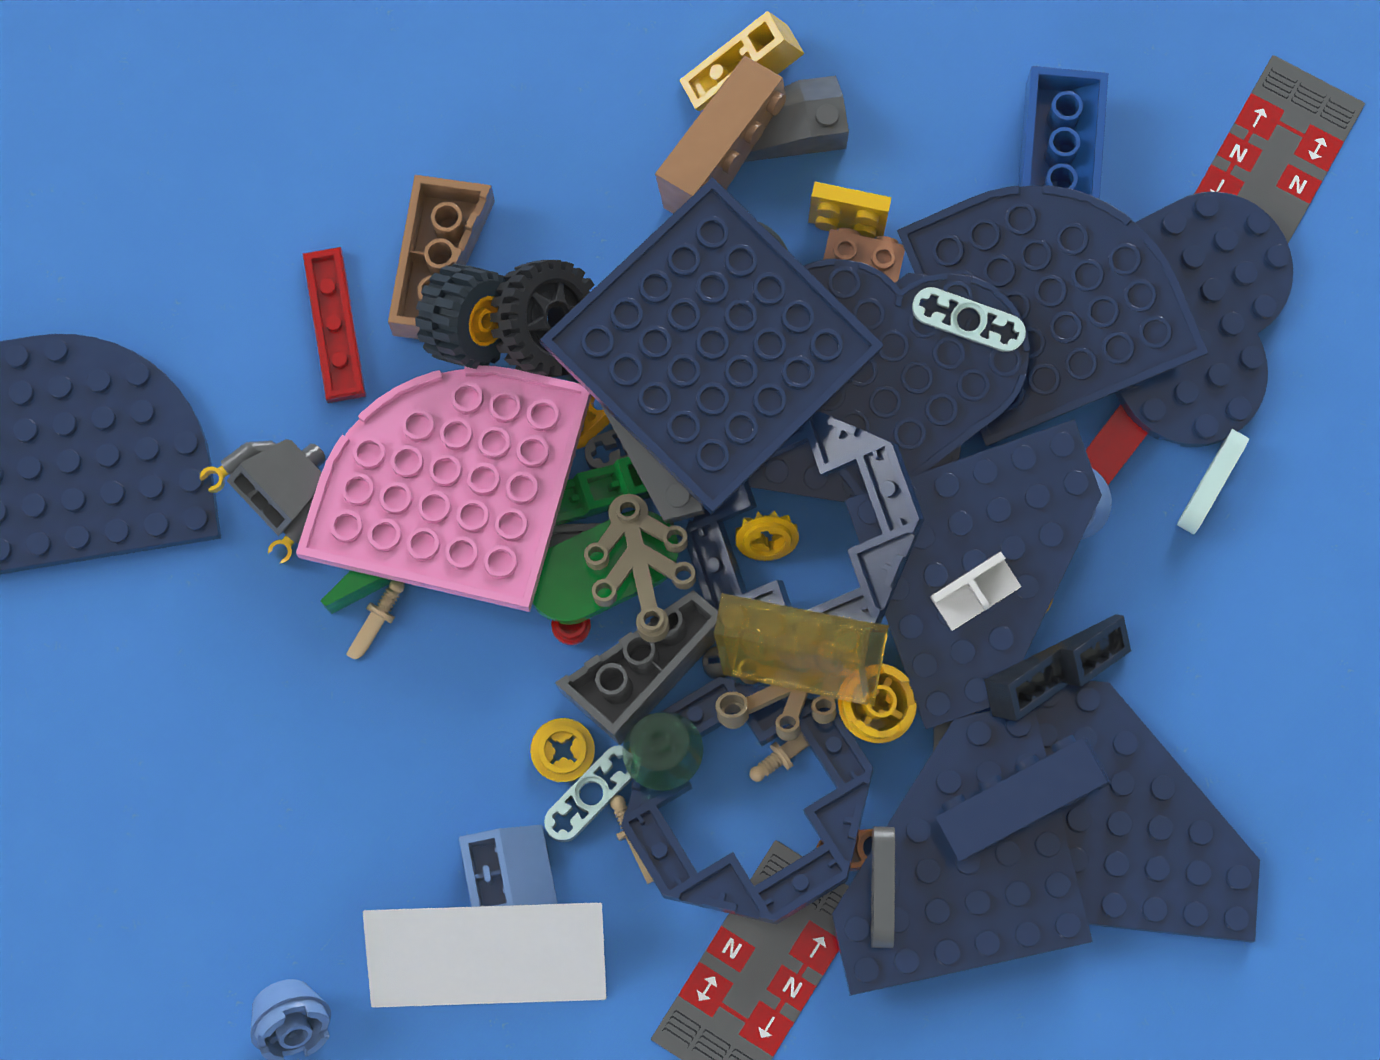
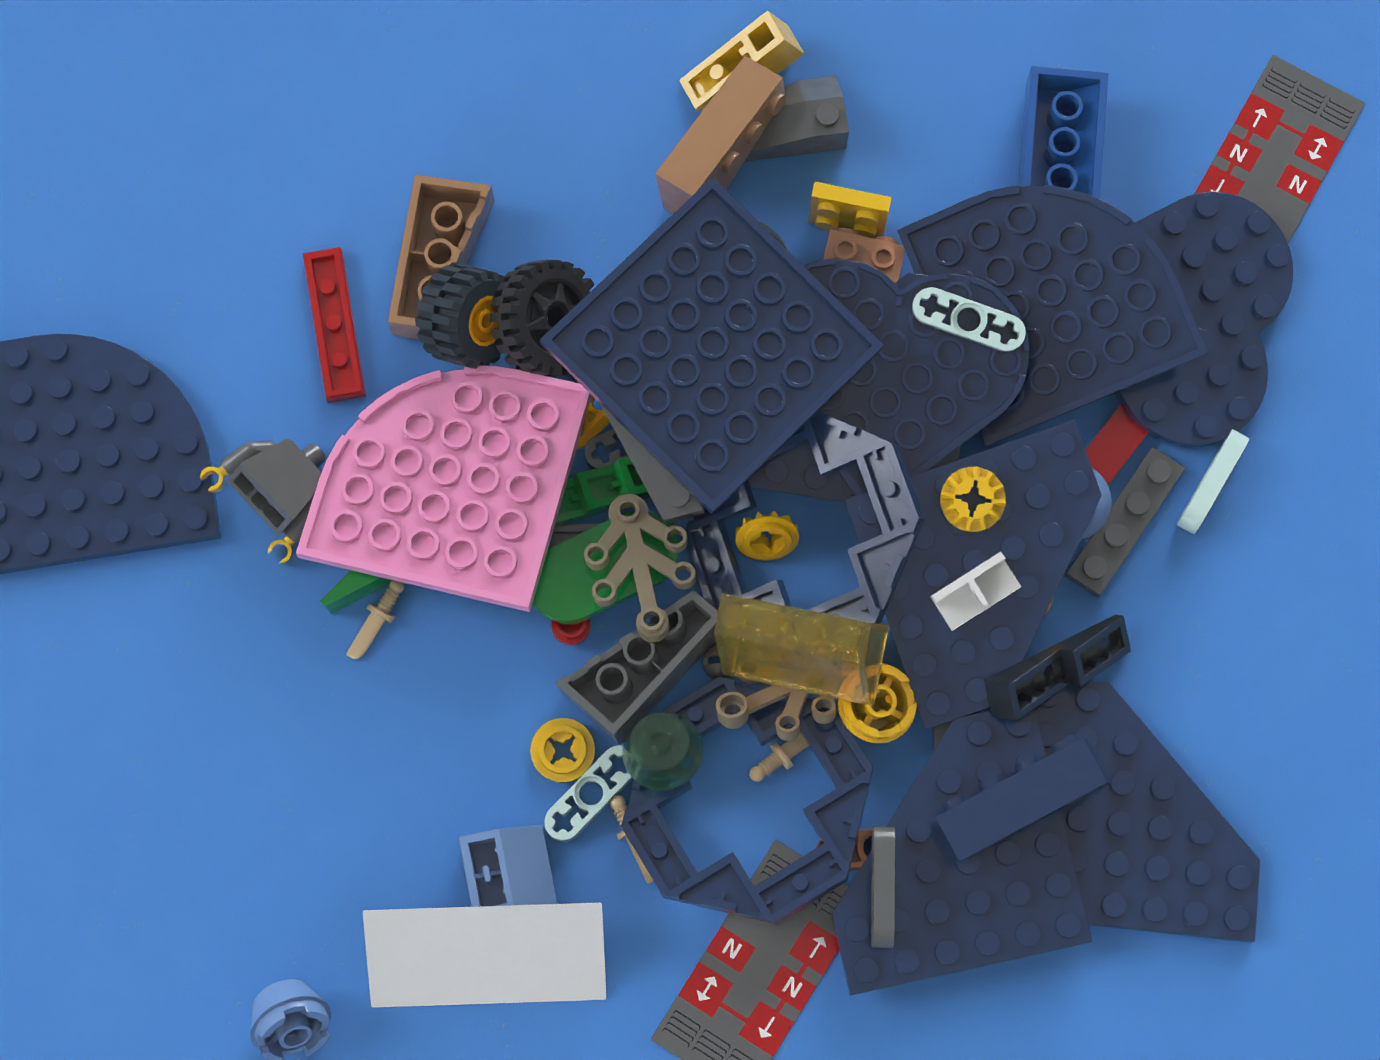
(957, 511): none -> yellow gear
(1125, 523): none -> dark grey plate

